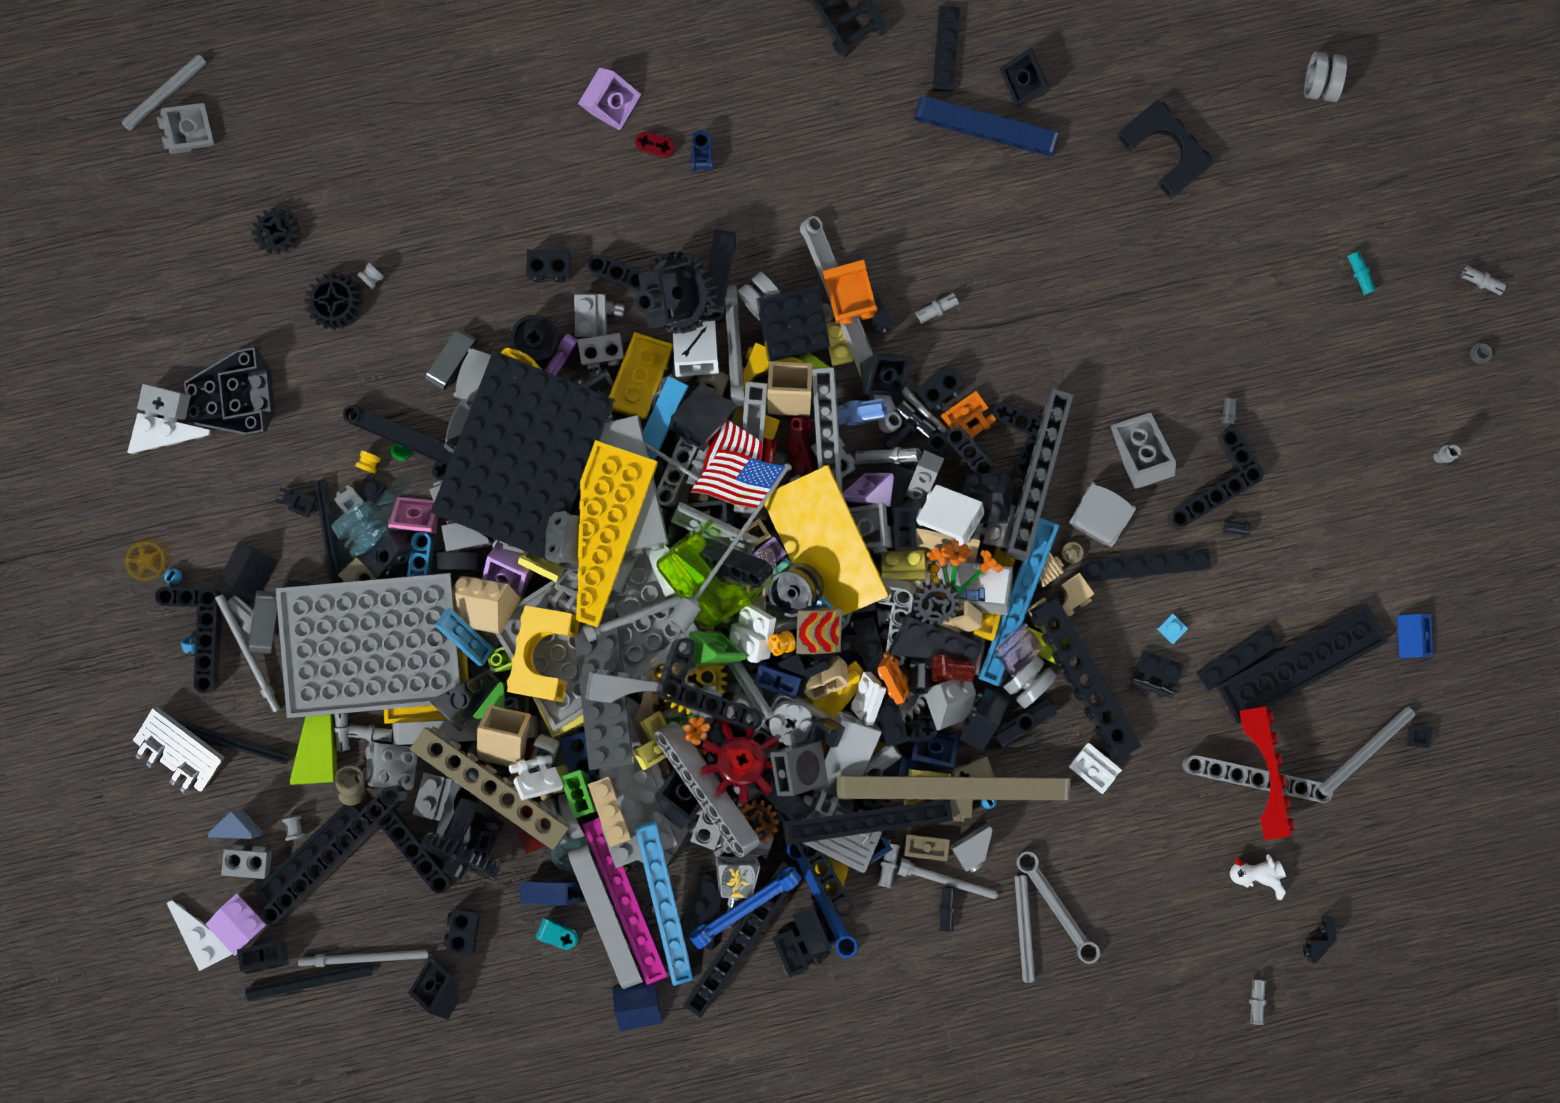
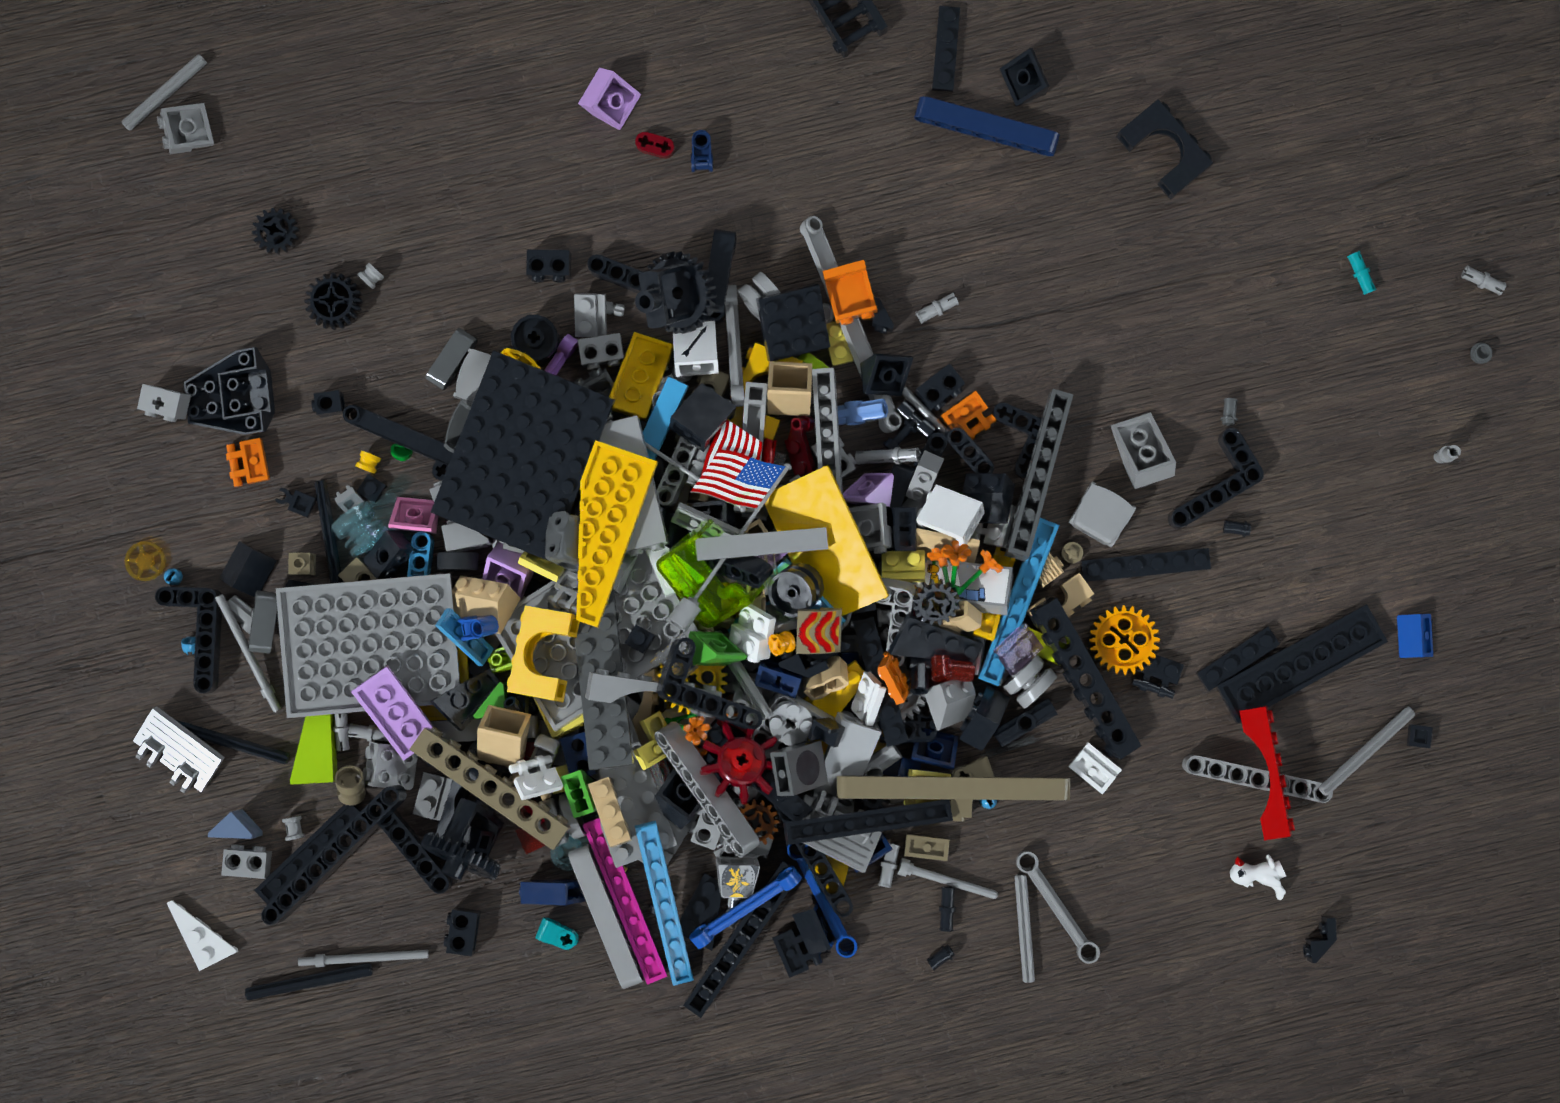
(155, 432): white wing -> none
(236, 924): lavender slope -> none
(253, 459): none -> orange plate
(263, 957): black brick -> none
(302, 564): none -> dark tan brick
(337, 407): none -> black brick
(392, 710): none -> lavender plate
(435, 989): black slope -> none
(478, 626): none -> blue piece
(592, 632): light grey piece -> none
(636, 1006): dark blue slope -> none
(640, 639): none -> black plate
(761, 544): none -> light grey tile
(941, 957): none -> black pin
(973, 848): light grey slope -> none
(1138, 627): none -> light orange gear
(1172, 628): medium azure plate -> none
(1257, 1002): light grey pin -> none
(1325, 76): light grey wheel -> none

